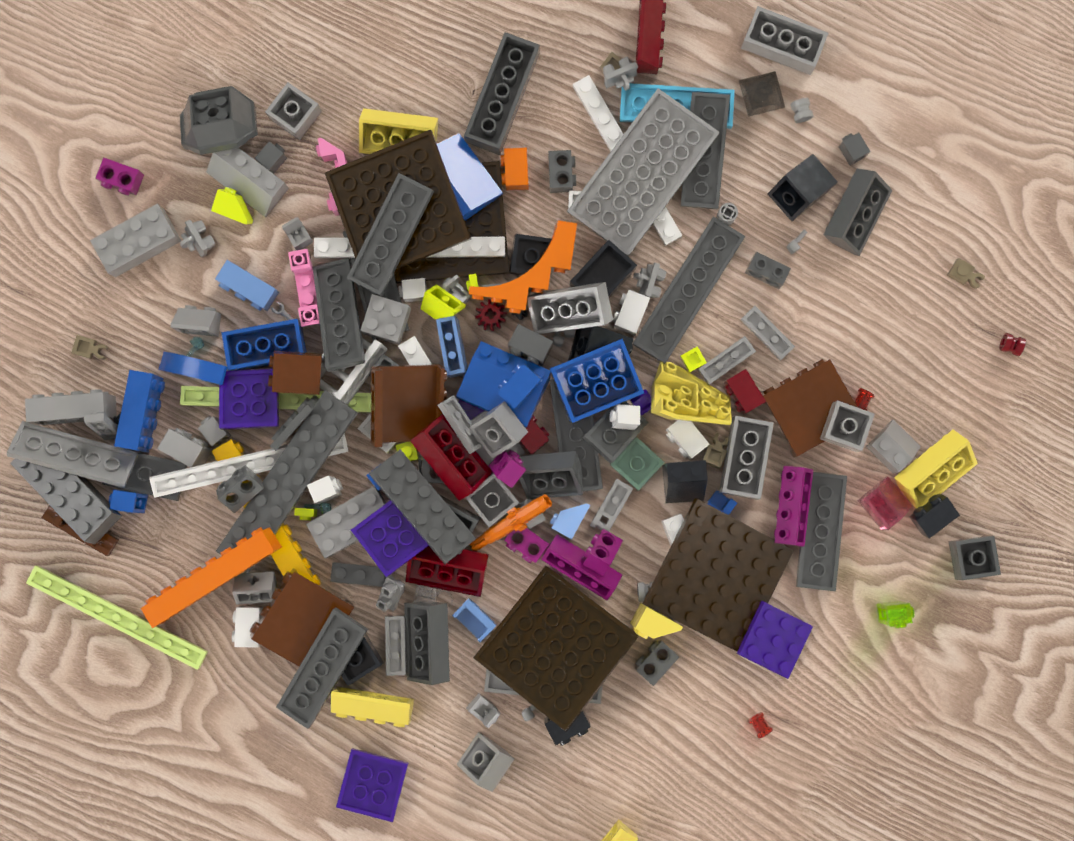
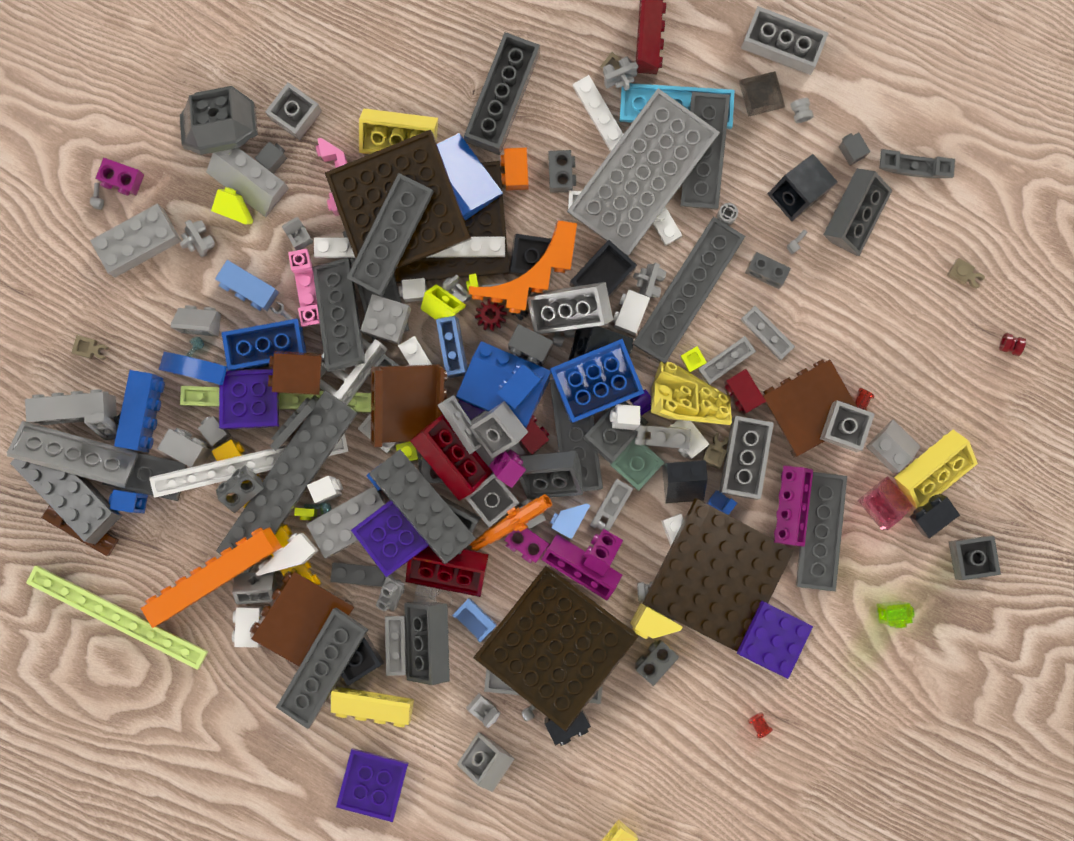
(95, 201): none -> light grey hand
(293, 554): none -> white slope
(664, 436): none -> light grey plate
(915, 165): none -> dark grey slope

